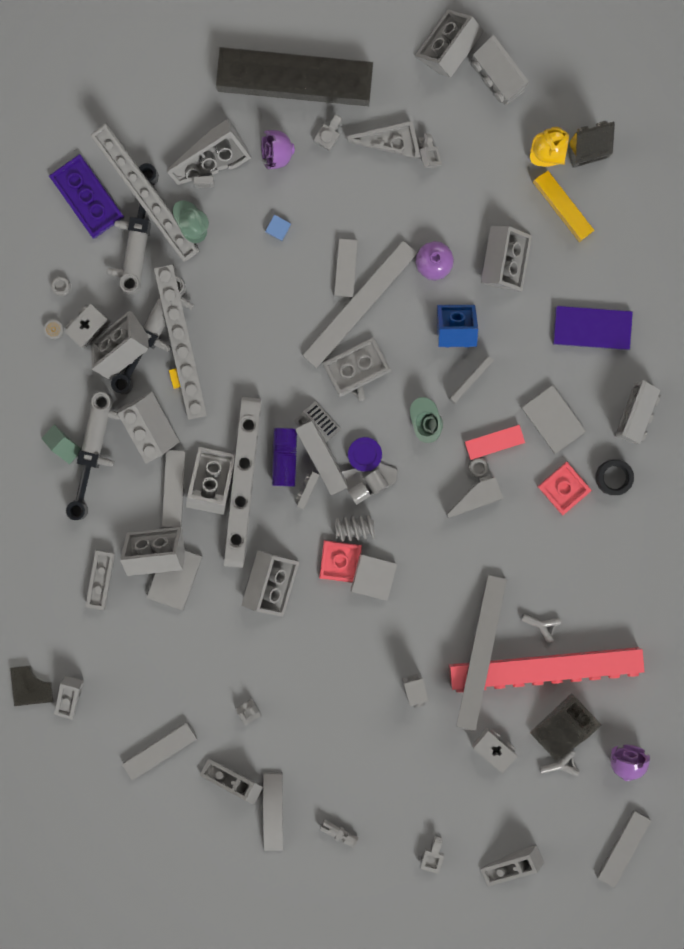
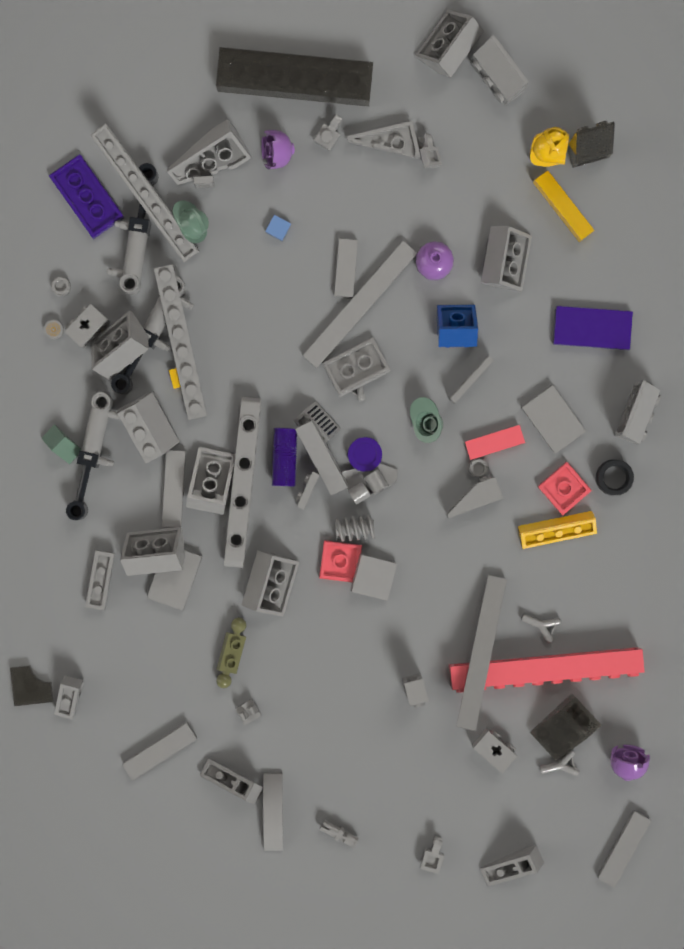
(231, 653): none -> olive plate
(557, 529): none -> yellow slope

